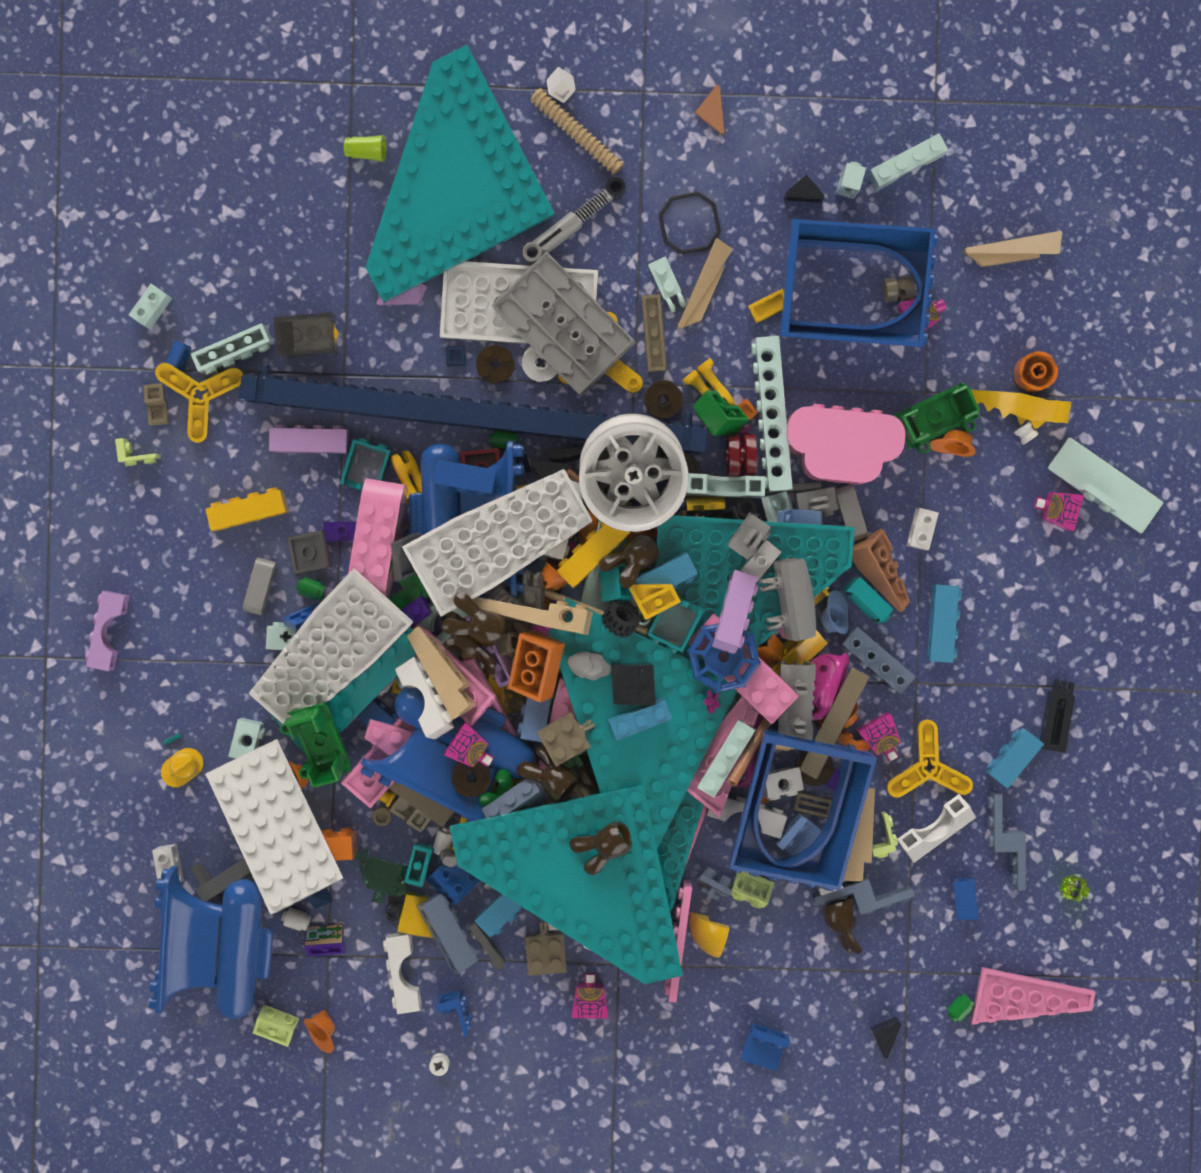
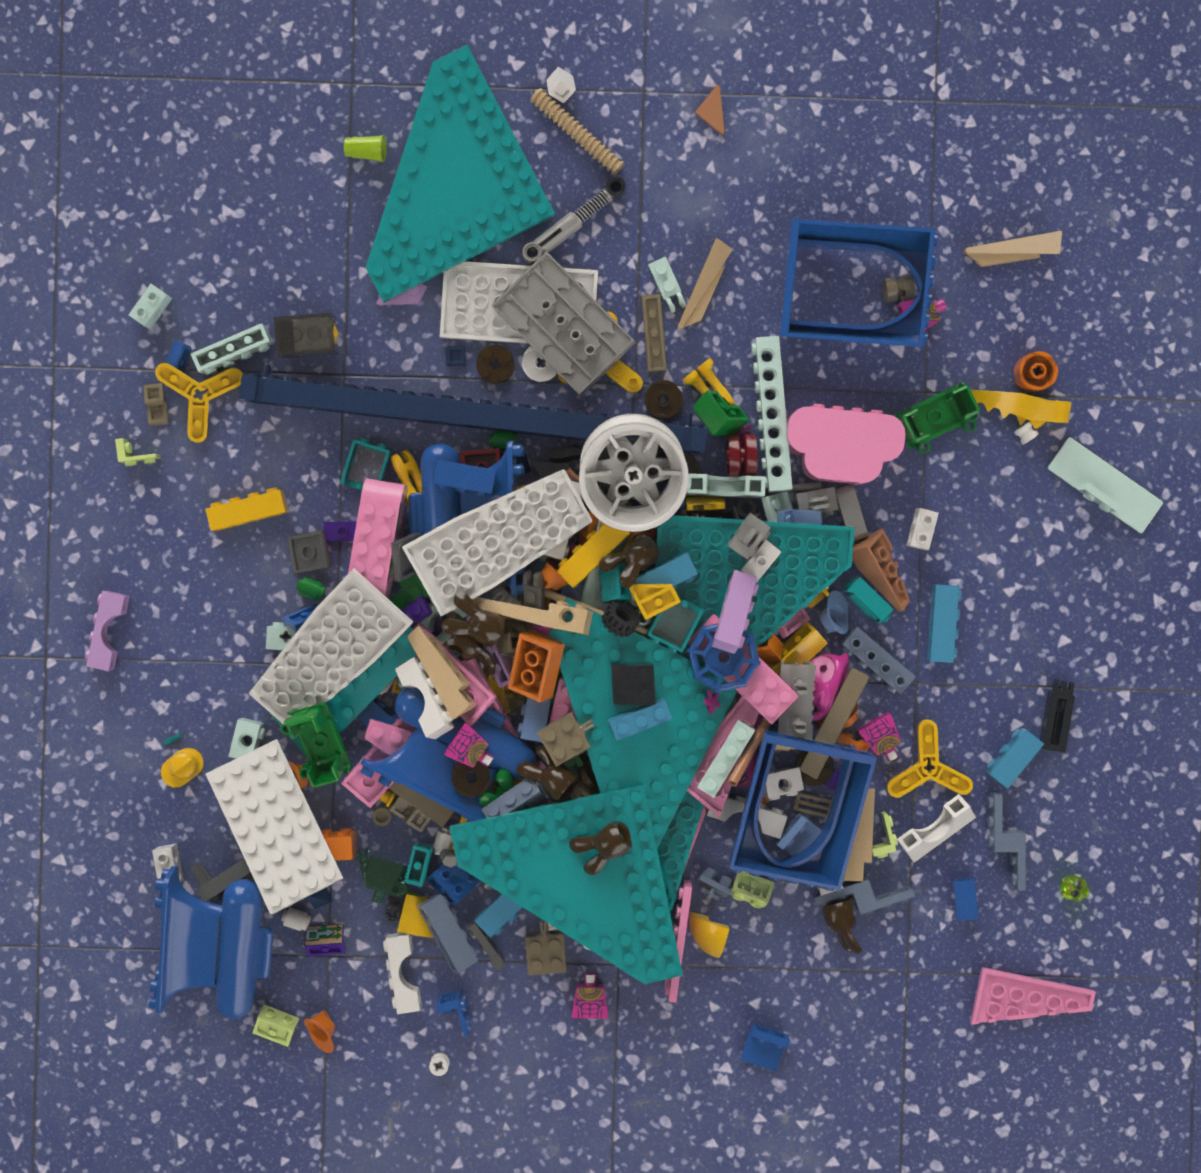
(259, 586): light grey beam -> none
(309, 440): lavender brick -> none
(589, 665): light grey arm -> none
(663, 226): black piece -> none
(748, 409): orange tile -> none
(767, 306): yellow plate -> none
(795, 599): light grey piece -> none
(804, 191): black slope -> none
(850, 180): light aqua brick -> none
(886, 1034): black slope -> none
(907, 161): light aqua arch -> none
(956, 443): orange piece -> none
(960, 1008): green brick -> none
(1060, 509): torso -> none

